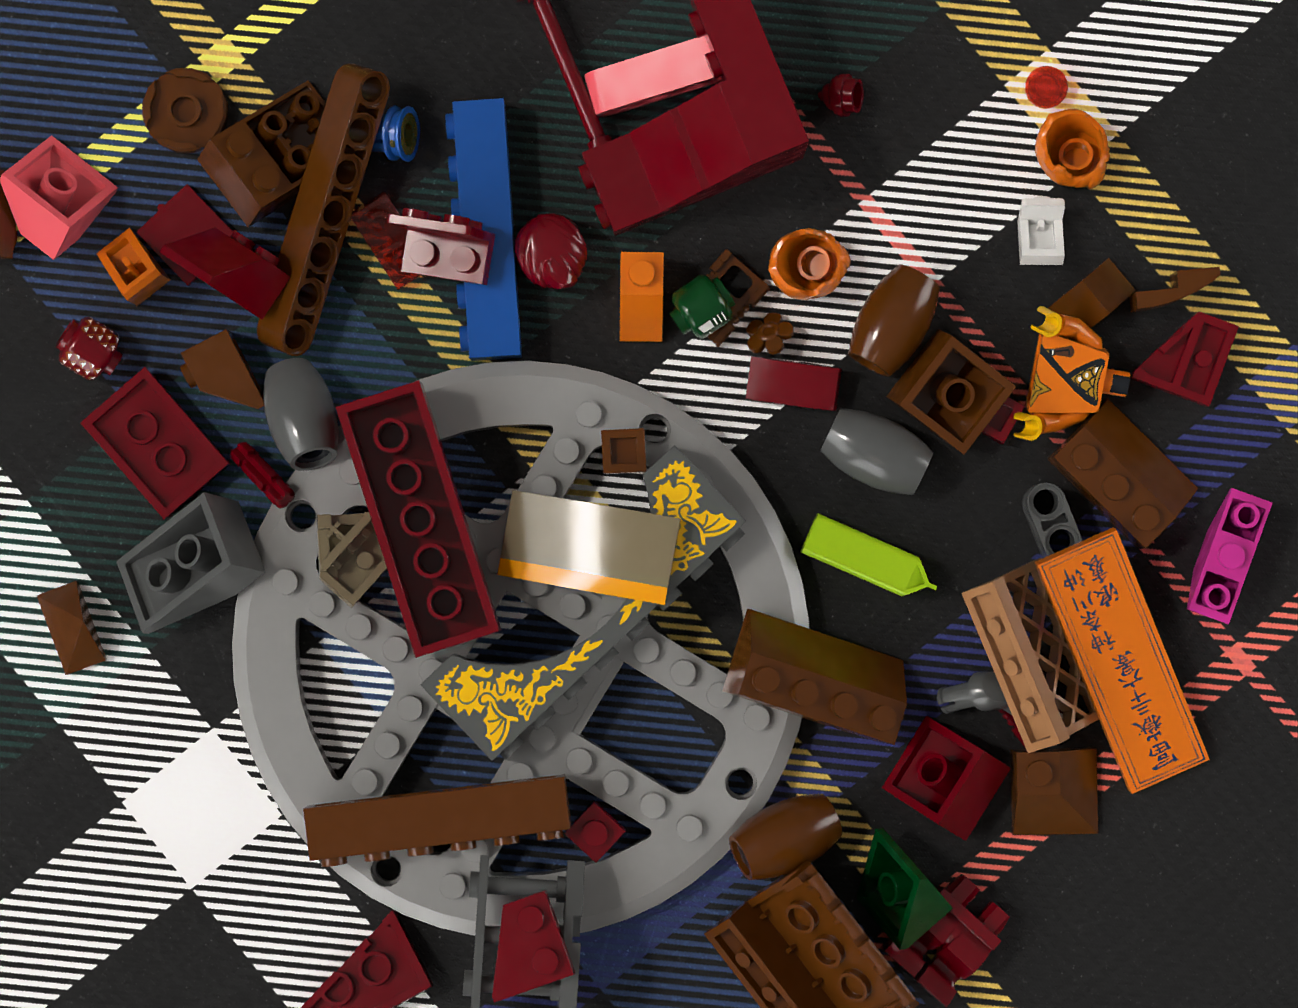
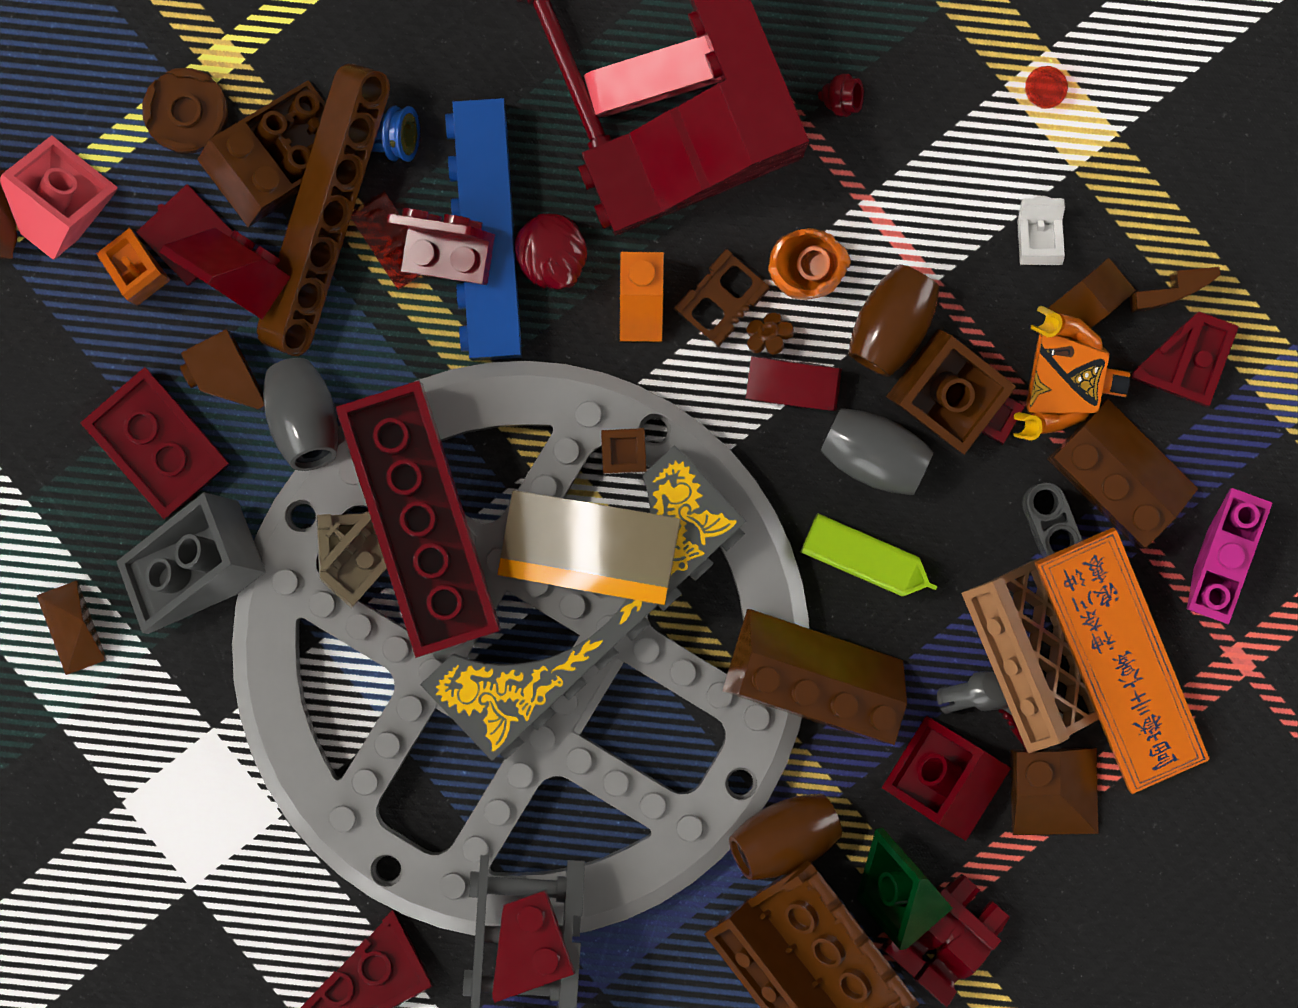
(89, 348): dark red head -> none
(262, 475): dark red axle -> none
(437, 818): reddish brown brick -> none
(595, 831): dark red plate -> none
(702, 306): dark green head -> none
(1072, 149): orange hair -> none

